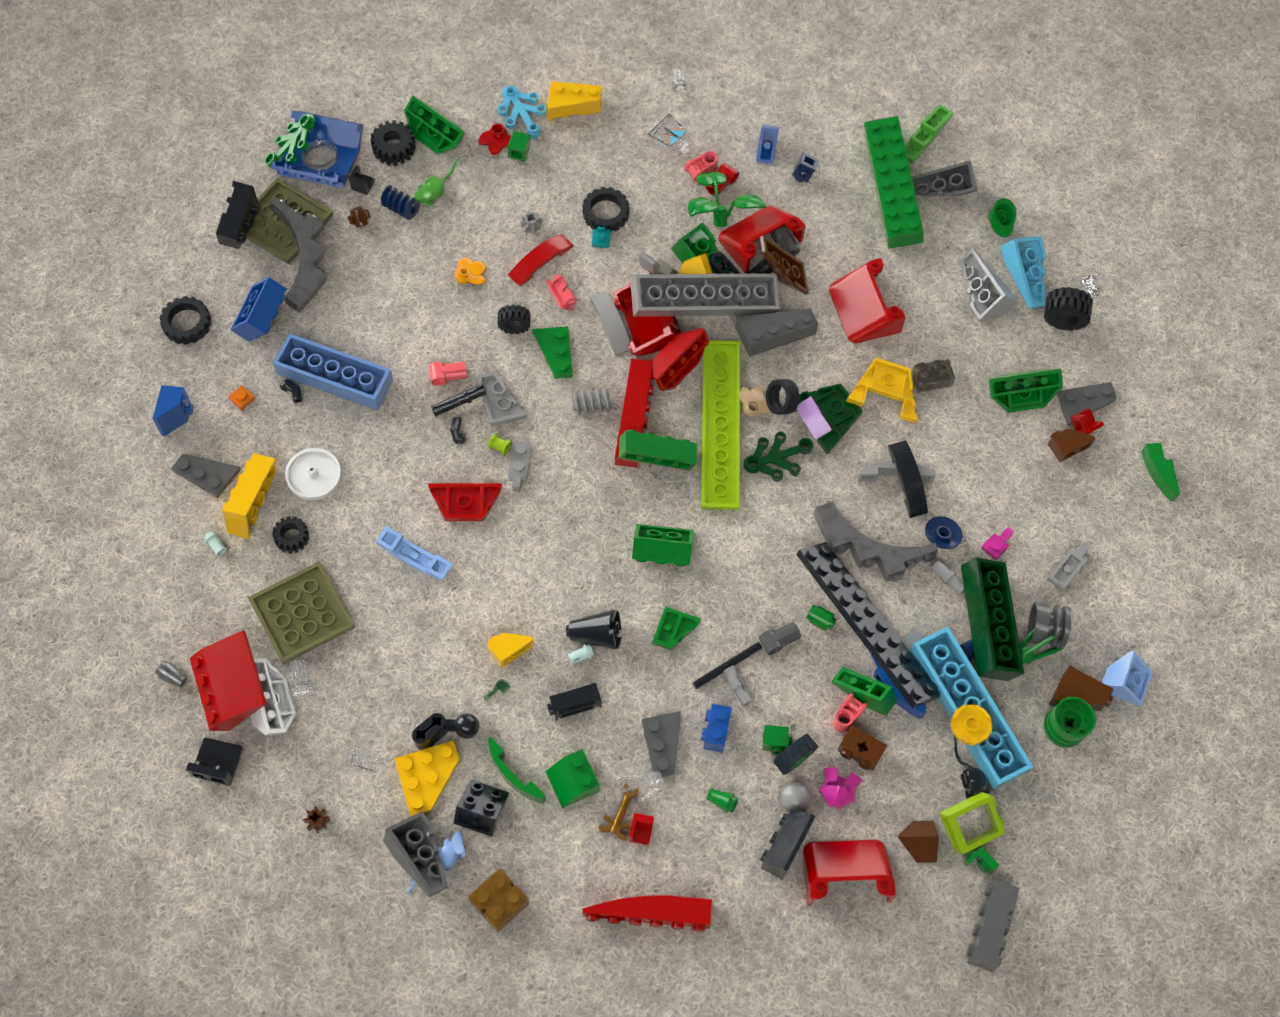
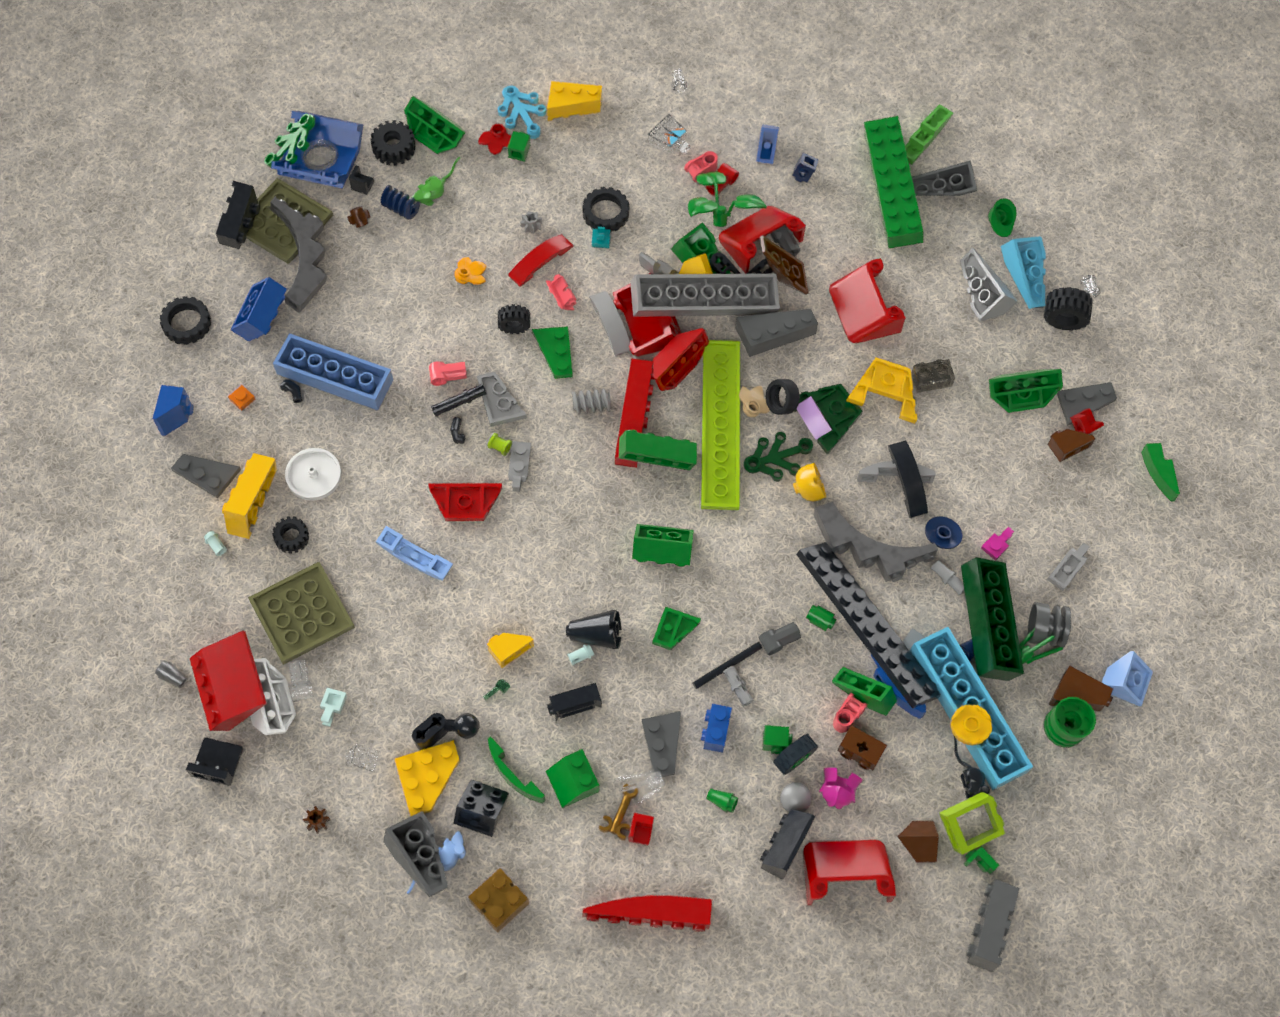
(332, 702): none -> light aqua plate
(809, 483): none -> yellow cylinder

